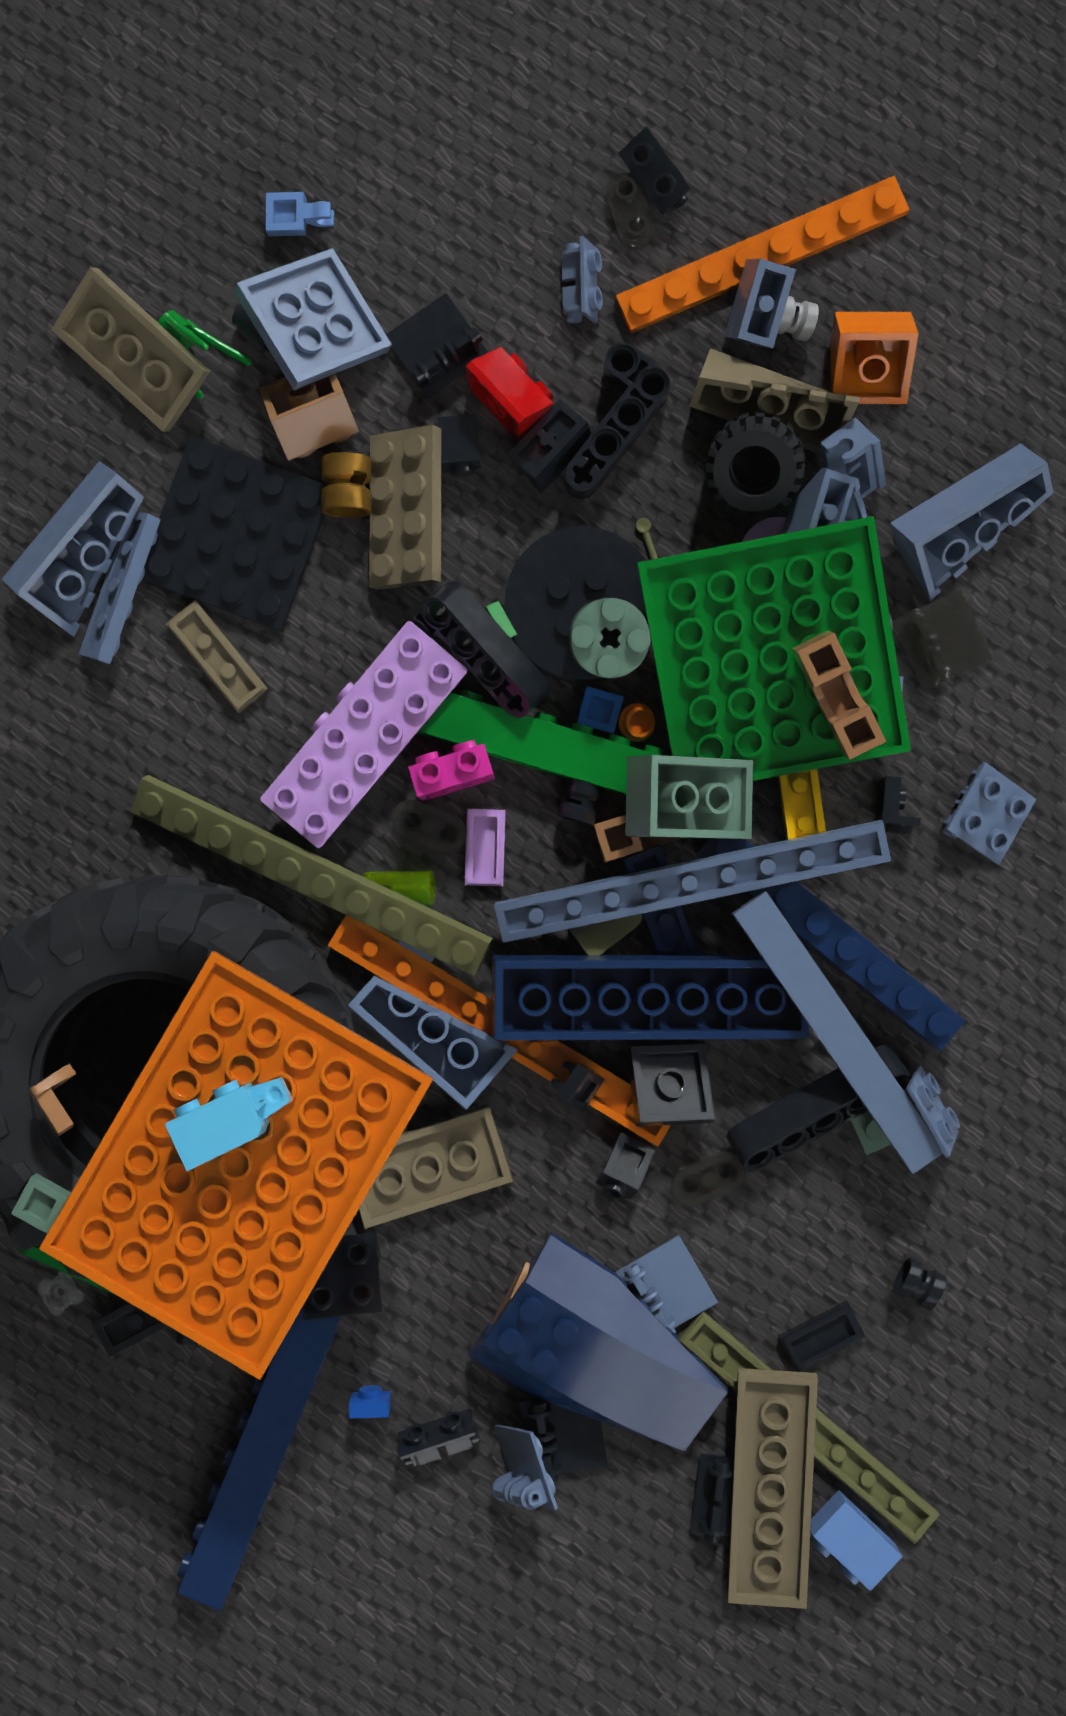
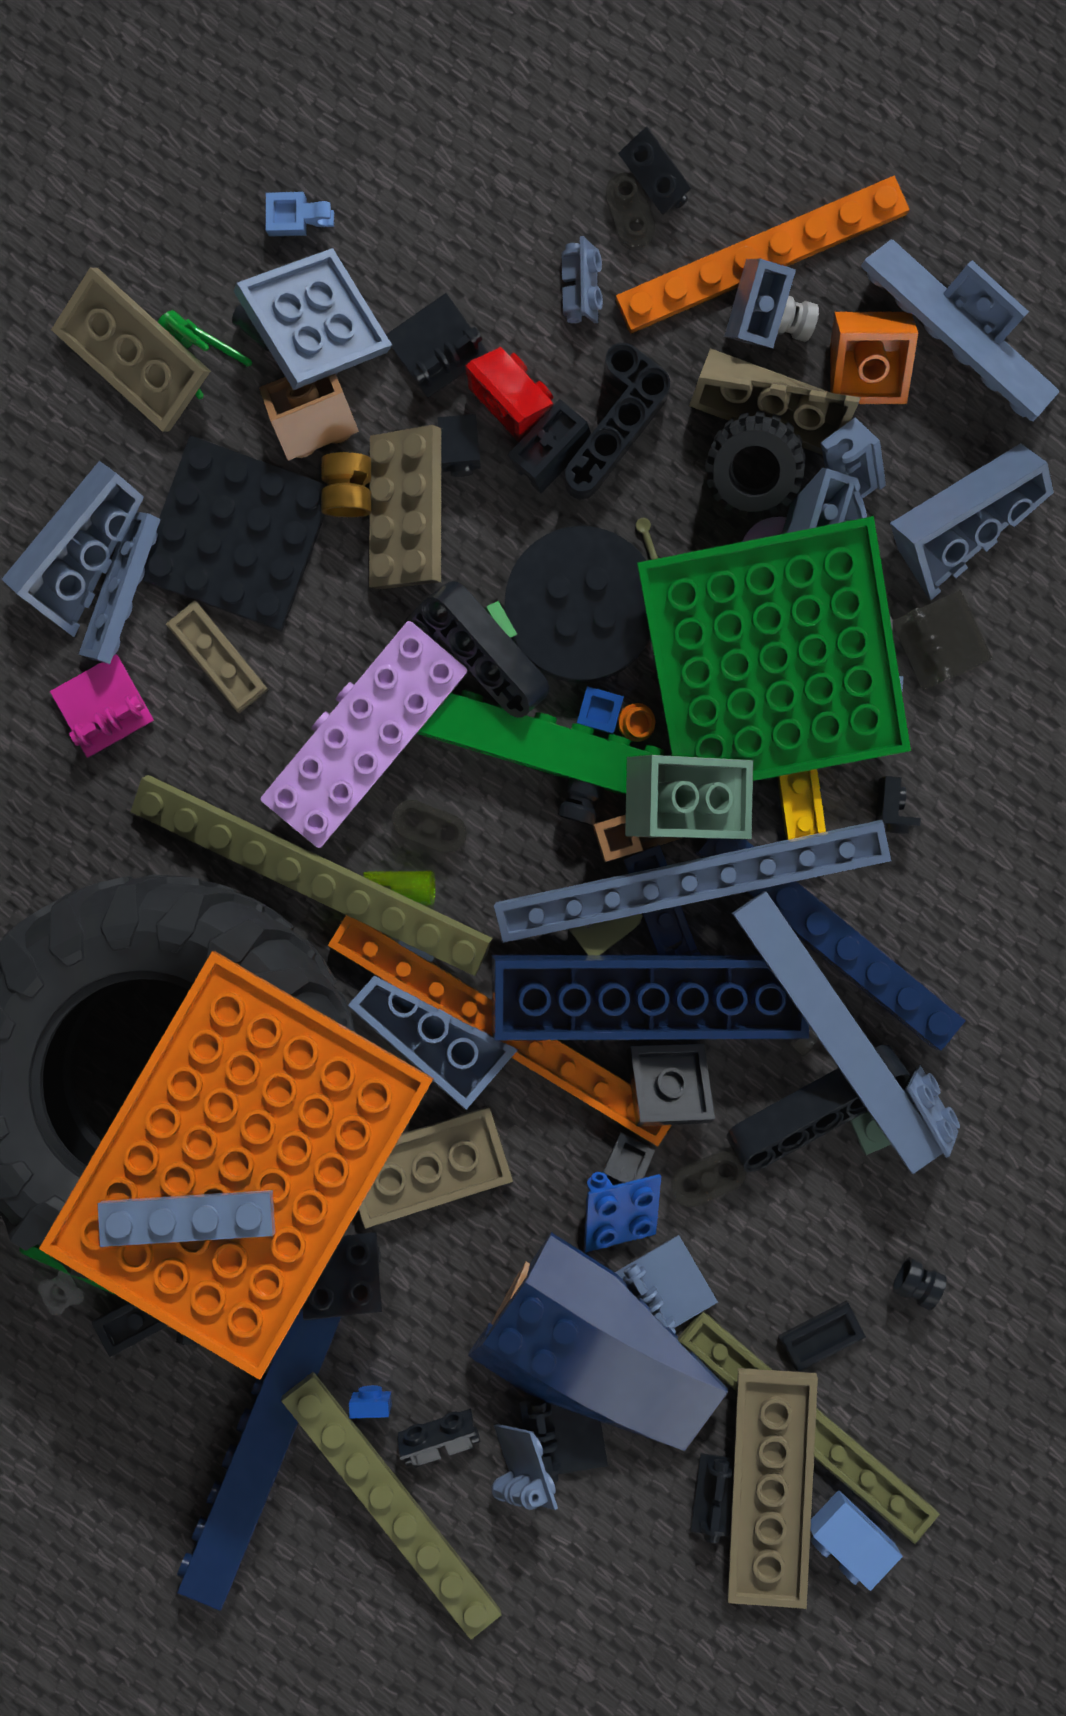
(40, 1202): sand green plate -> none
(49, 1104): medium nougat tile -> none
(101, 706): none -> dark pink hinge
(186, 1218): none -> sand blue plate
(226, 1122): medium azure hinge -> none
(391, 1505): none -> olive plate
(450, 773): dark pink plate -> none
(485, 847): lavender tile -> none
(579, 1086): black tile -> none
(620, 1211): none -> blue hinge
(631, 637): sand green brick -> none
(837, 696): medium nougat arch -> none
(968, 317): none -> sand blue bracket
(989, 813): sand blue hinge -> none

